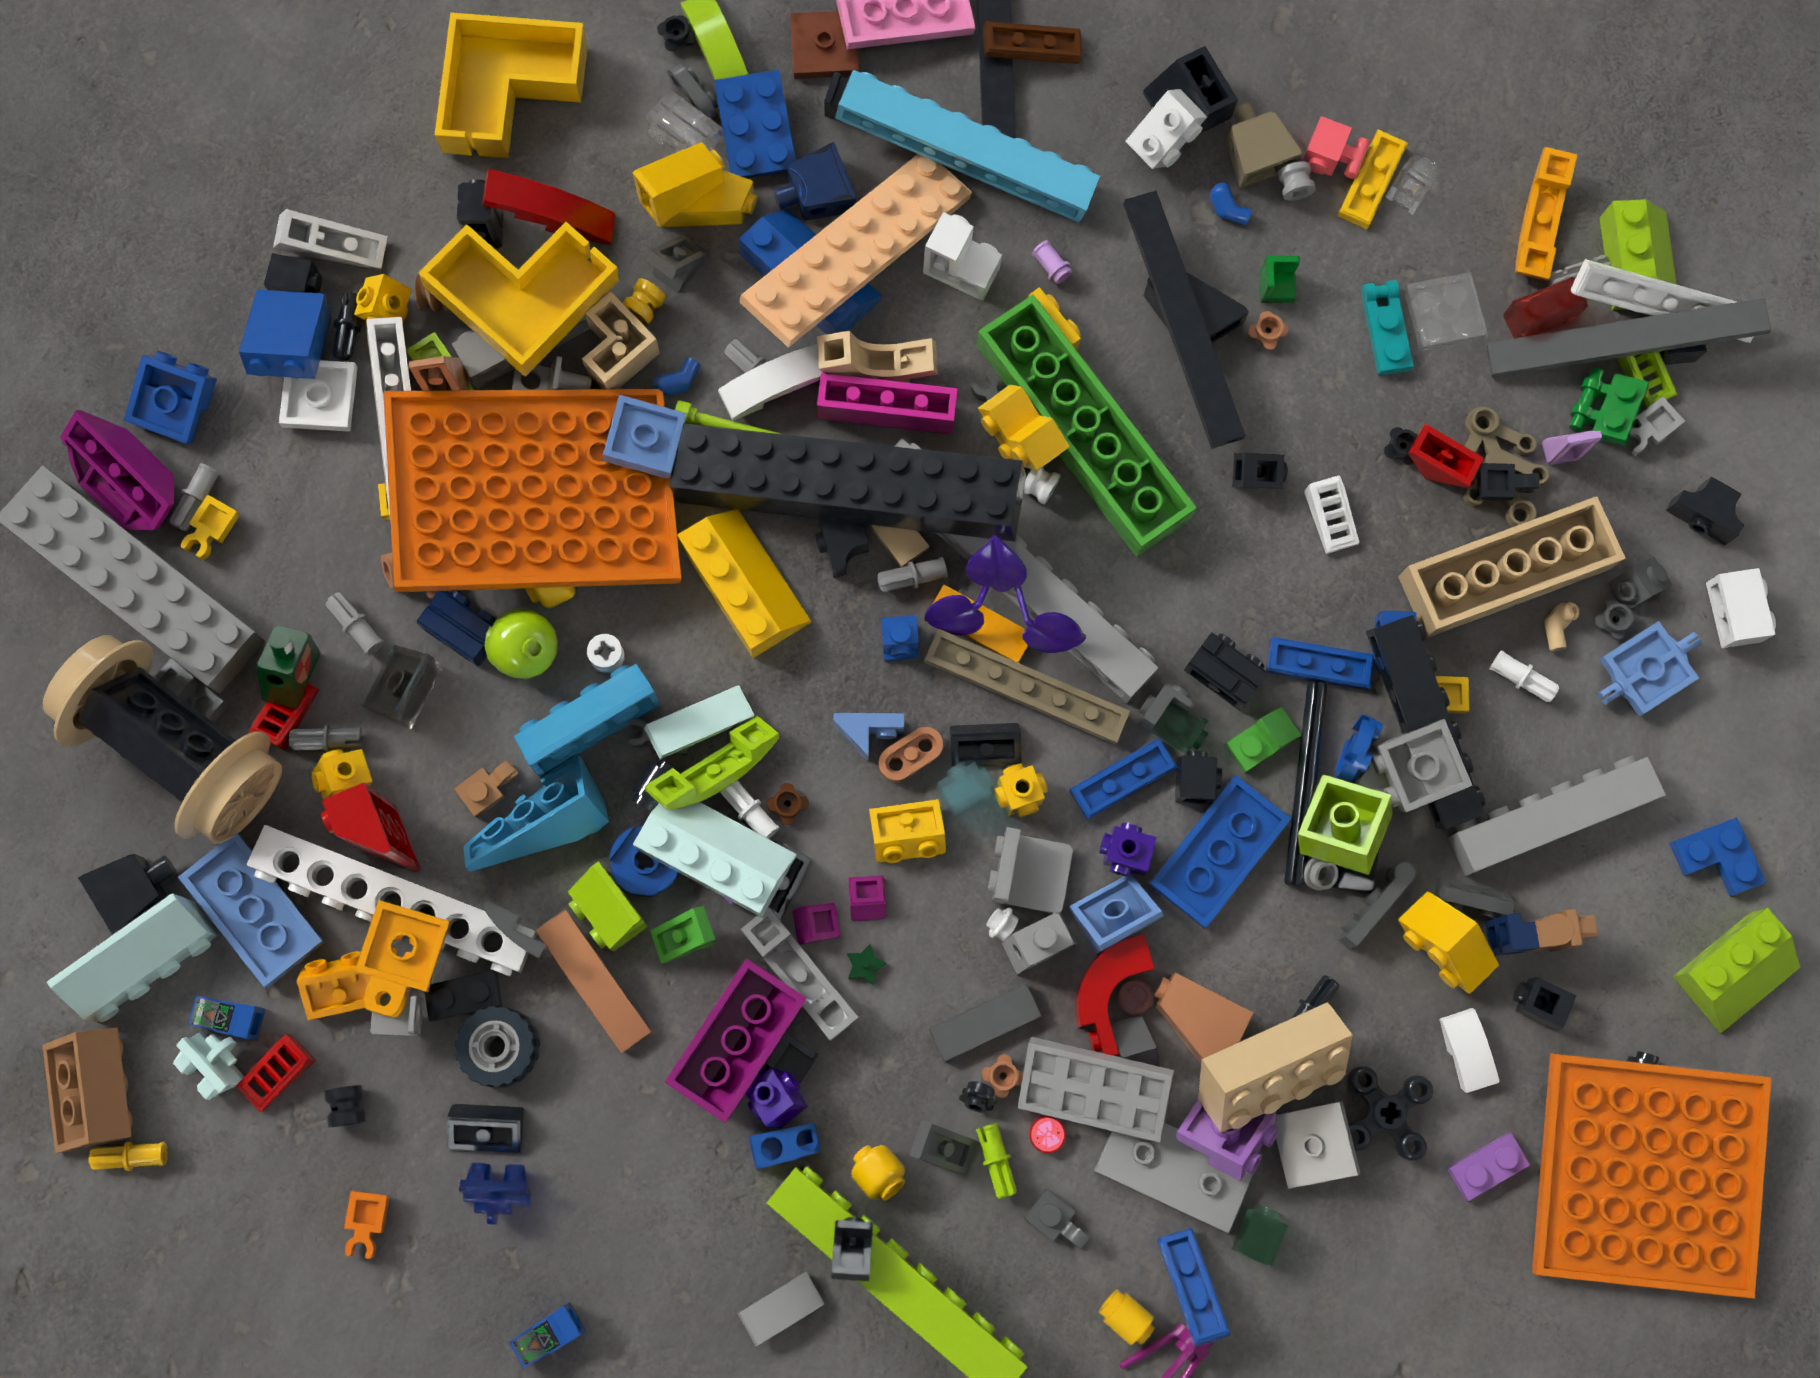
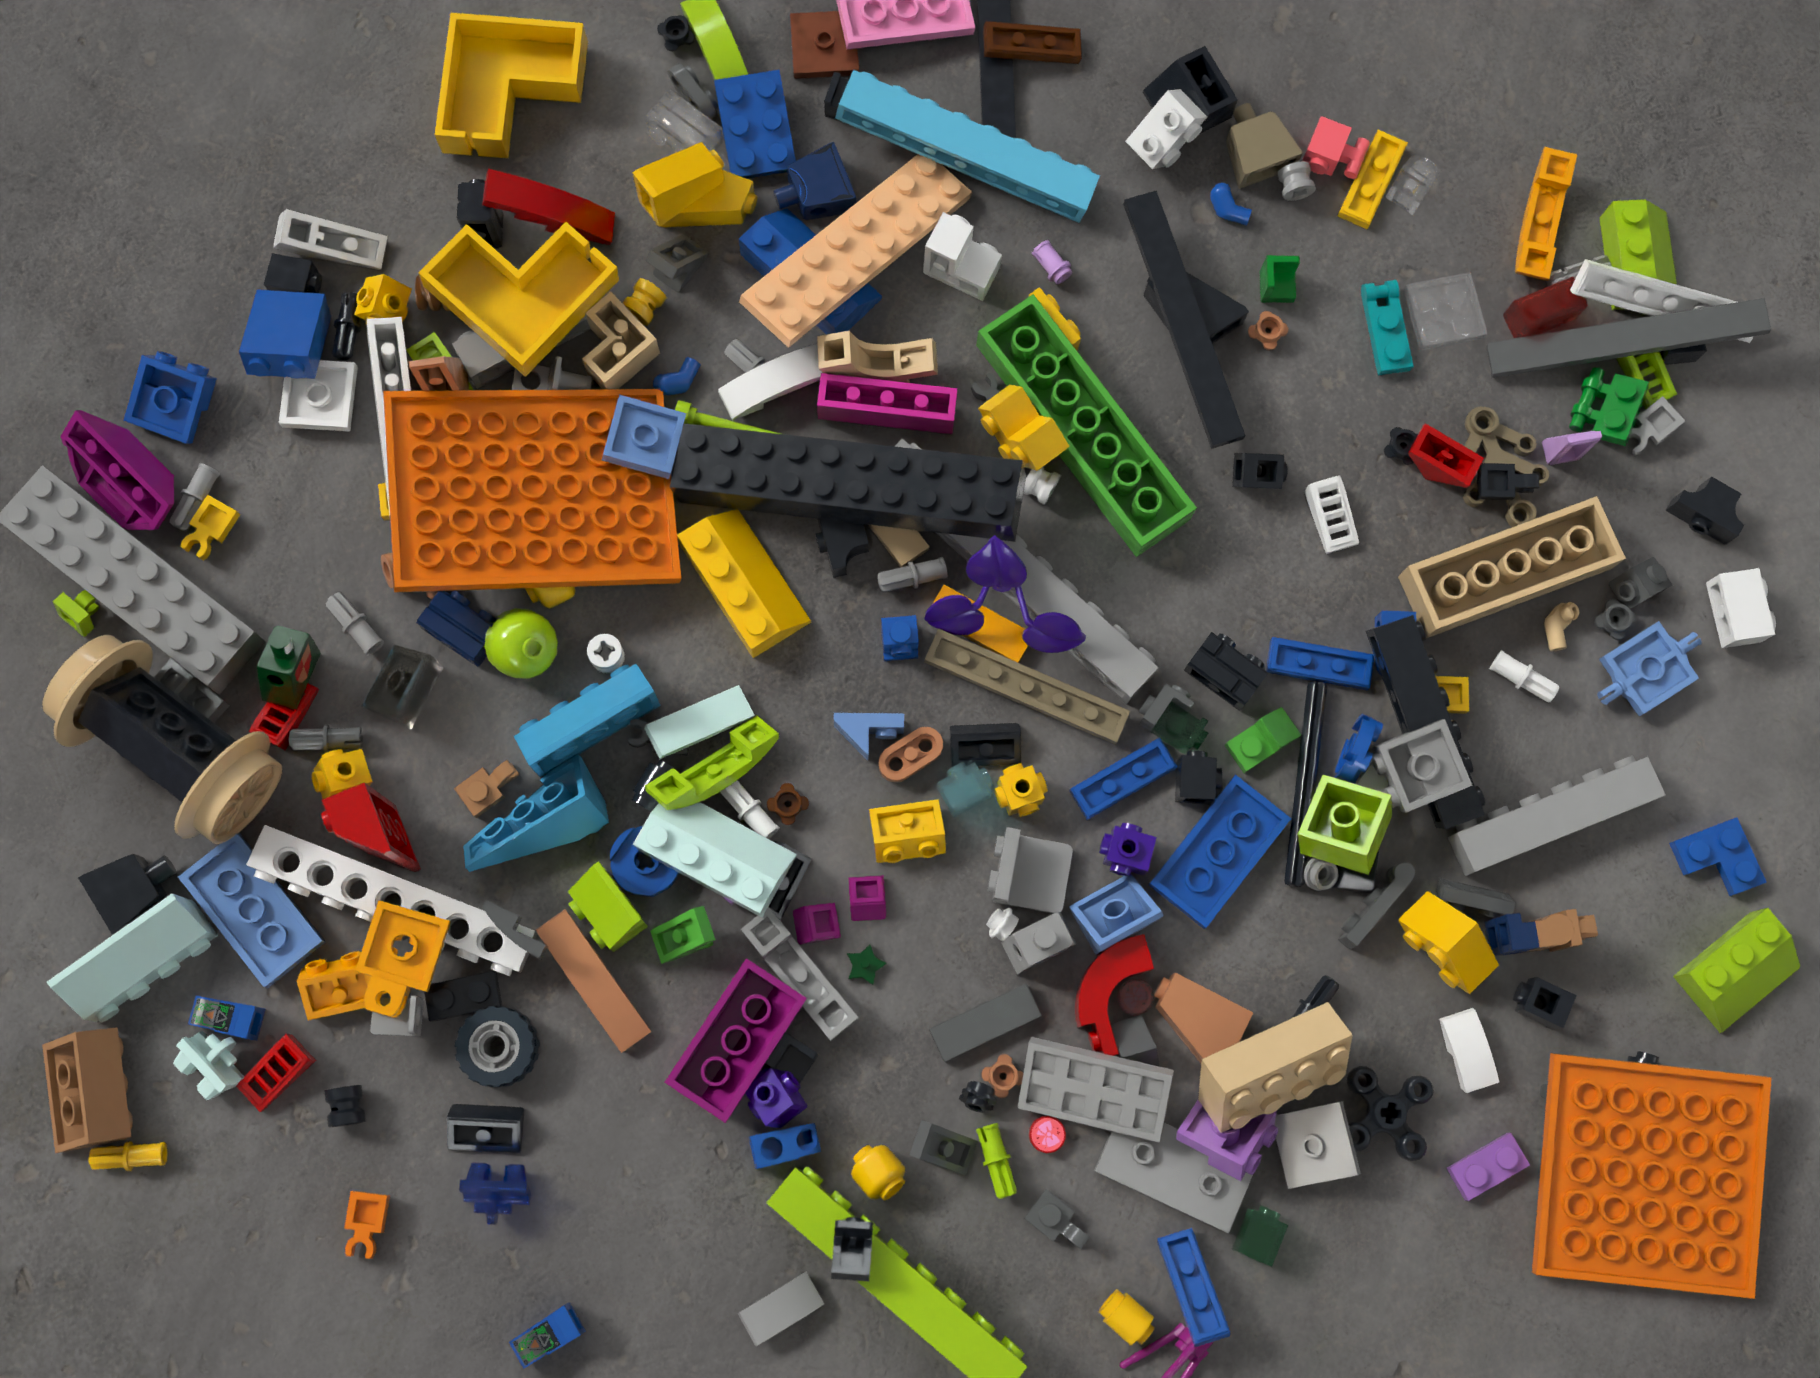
(77, 612): none -> lime tile

